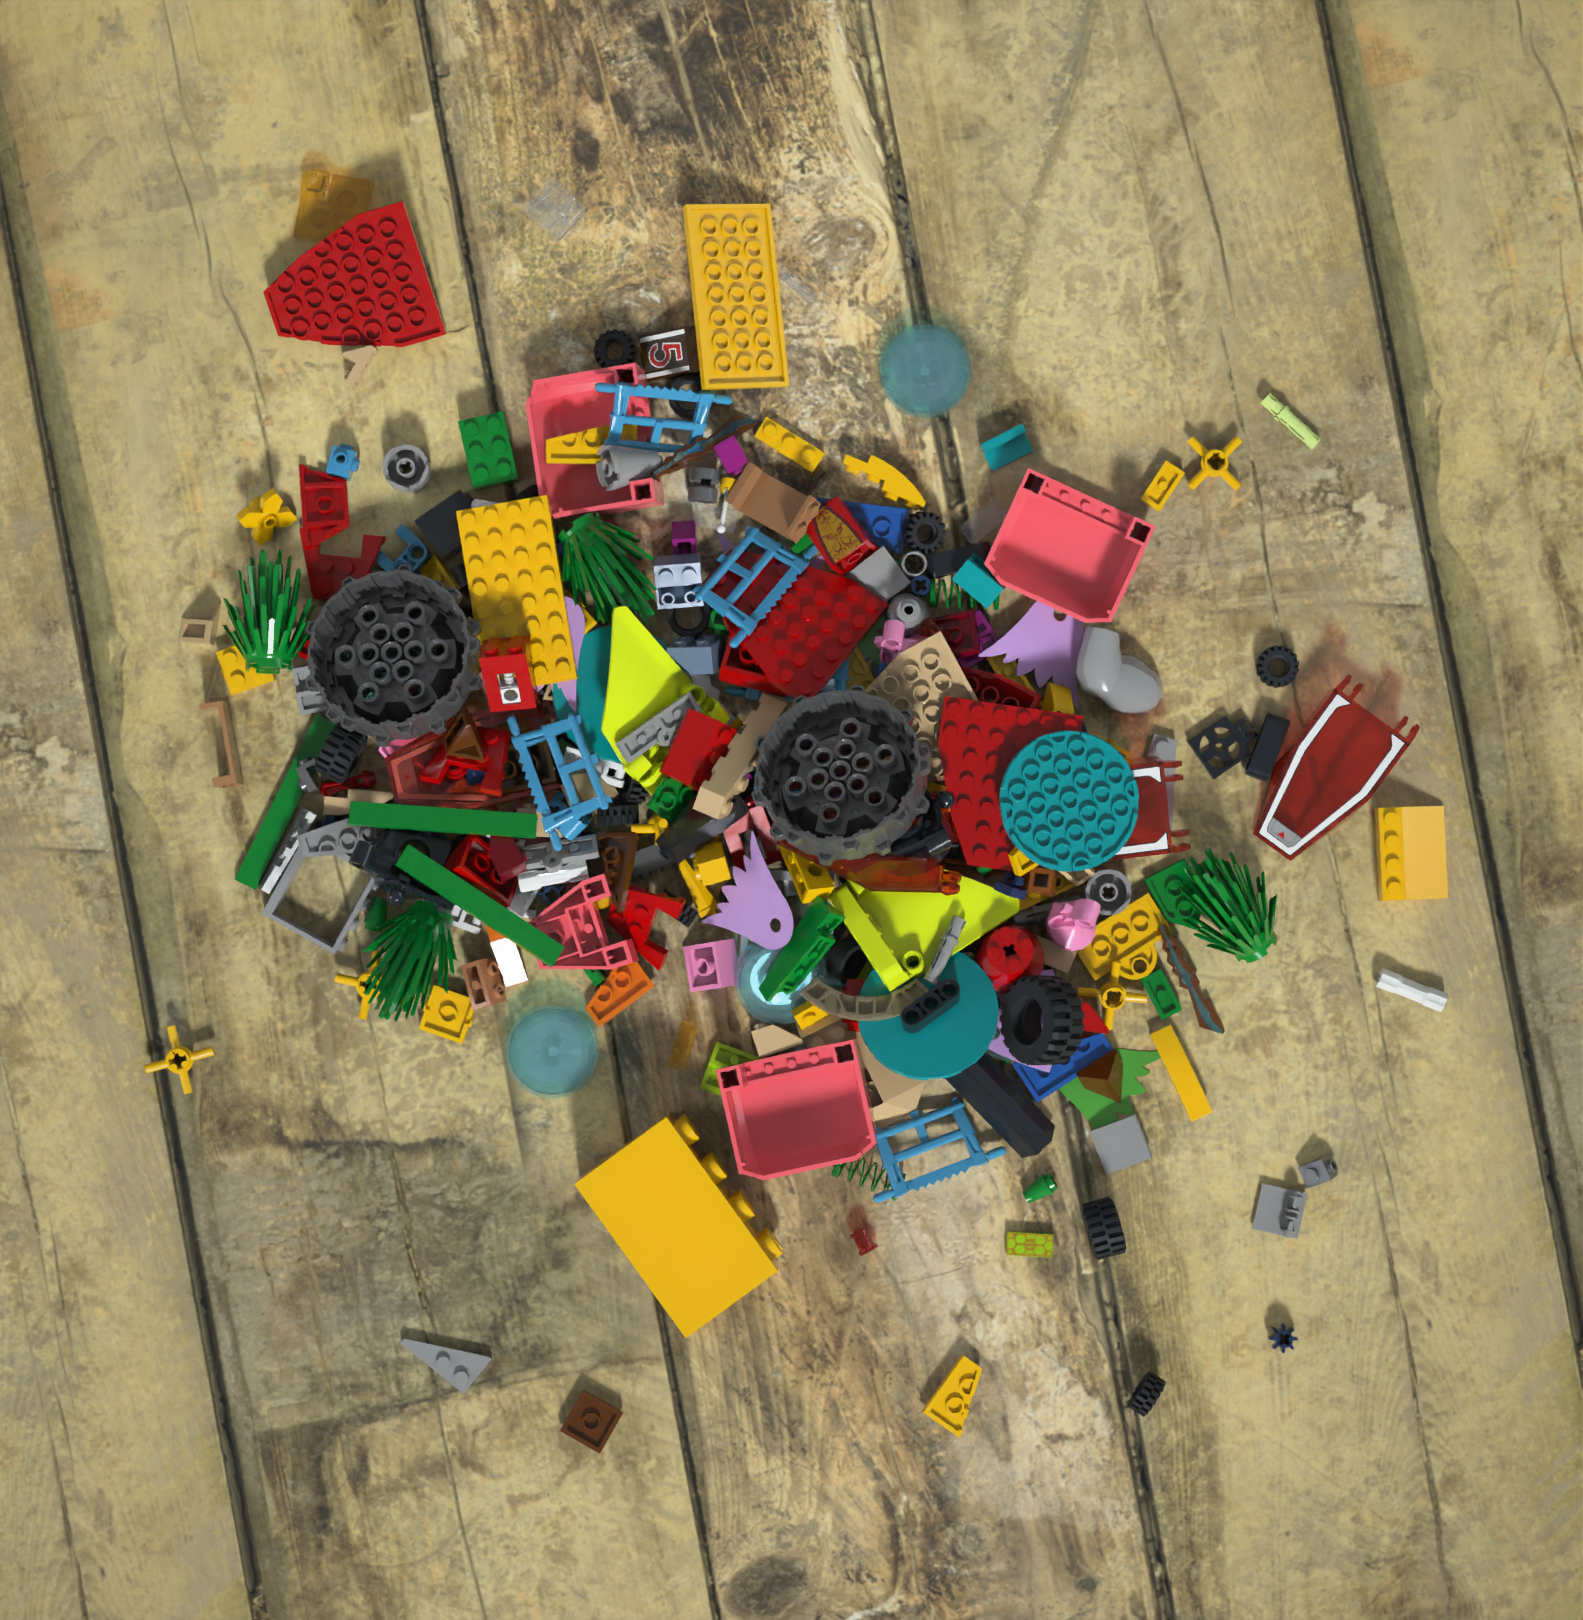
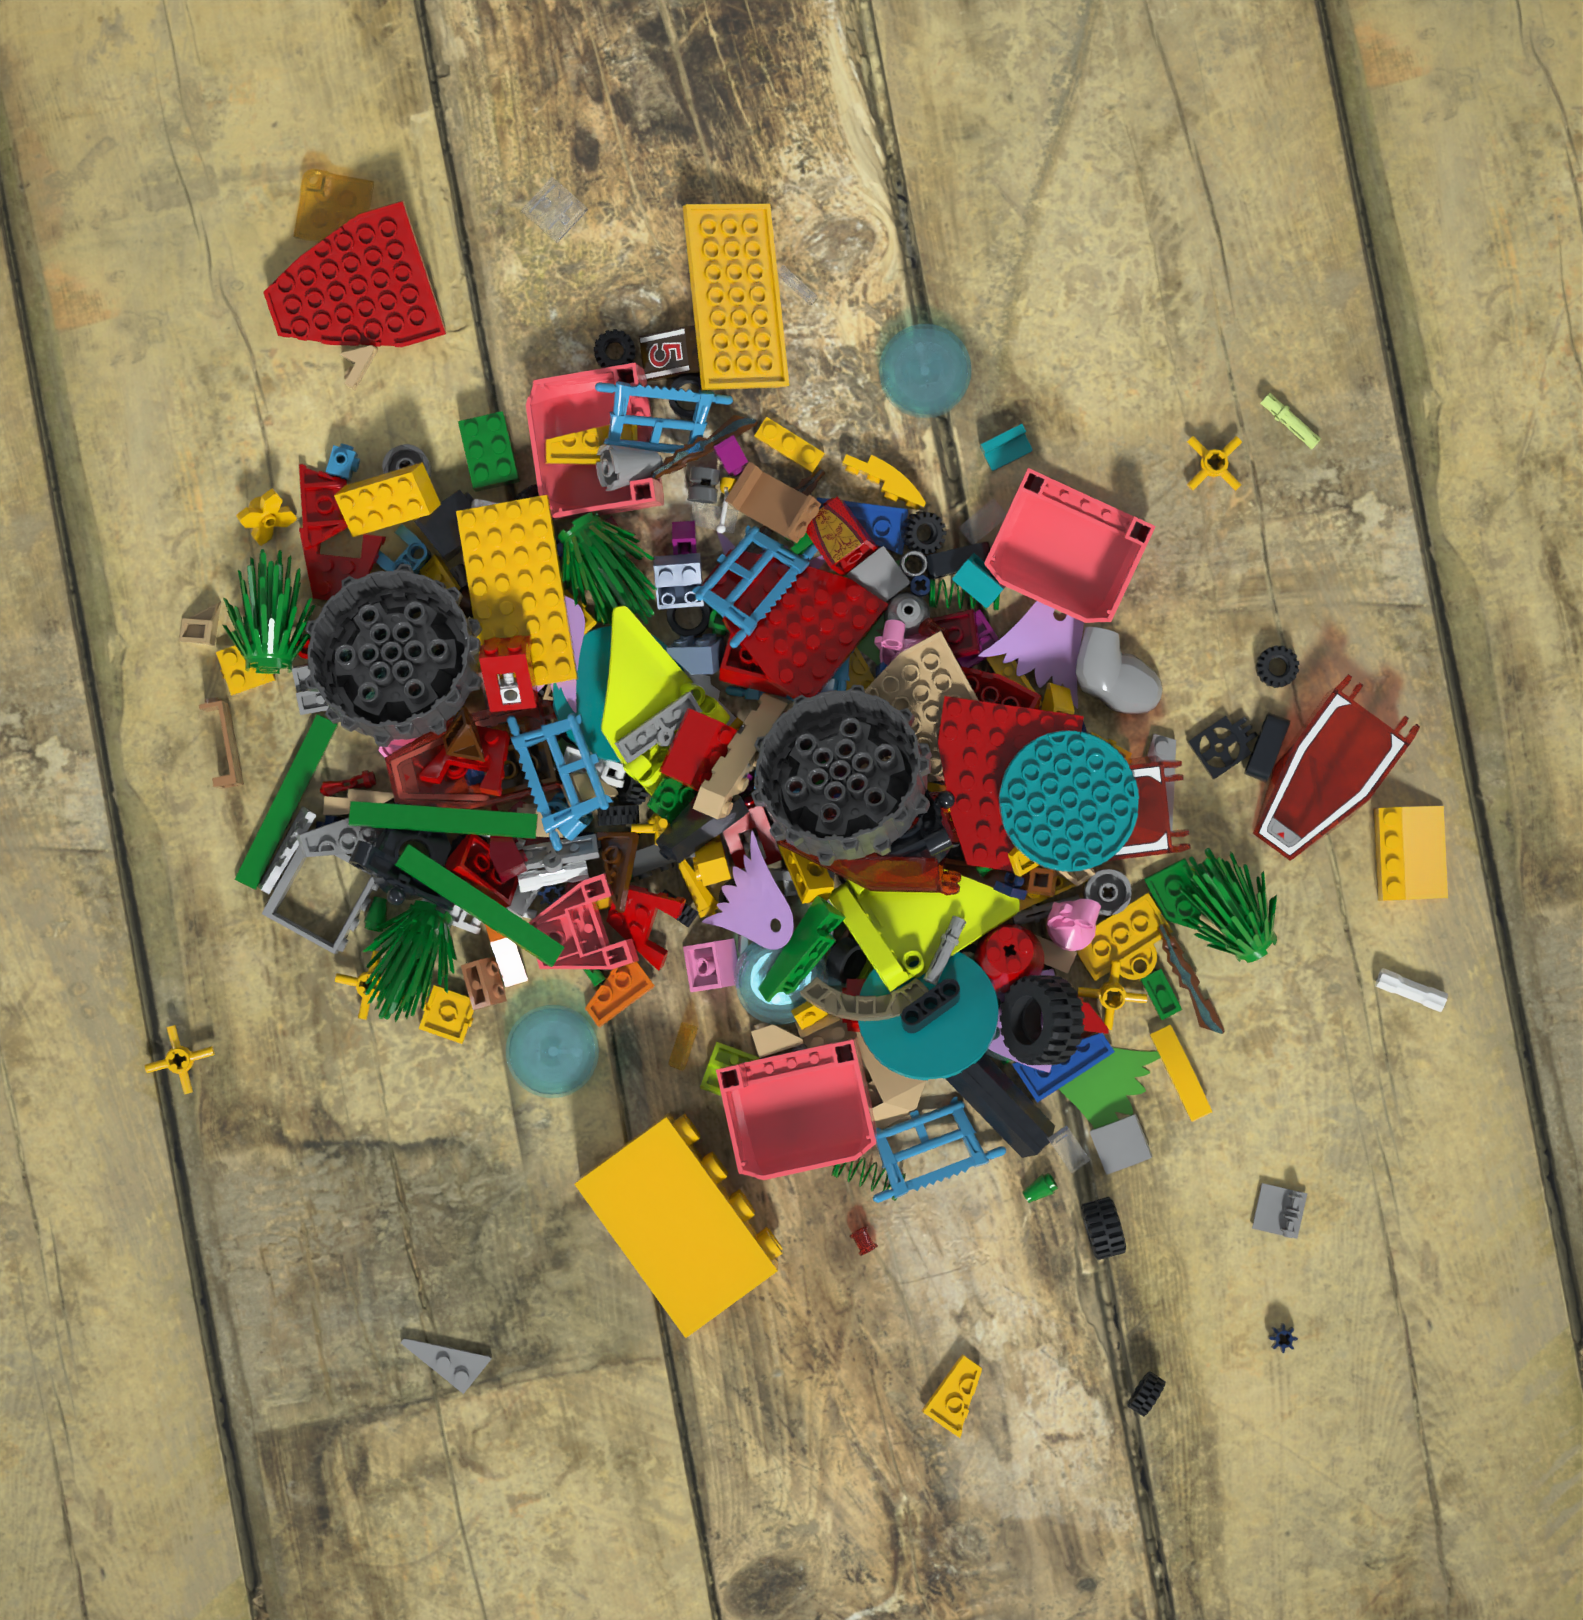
(306, 779): flat silver bracket -> none
(340, 753): black tyre -> none
(387, 499): none -> yellow brick
(591, 1421): reddish brown plate -> none
(1029, 1244): lime tile -> none
(1068, 1149): none -> clear tile
(1104, 1076): reddish brown slope -> none
(1162, 486): yellow plate -> none
(1318, 1171): flat silver bracket -> none

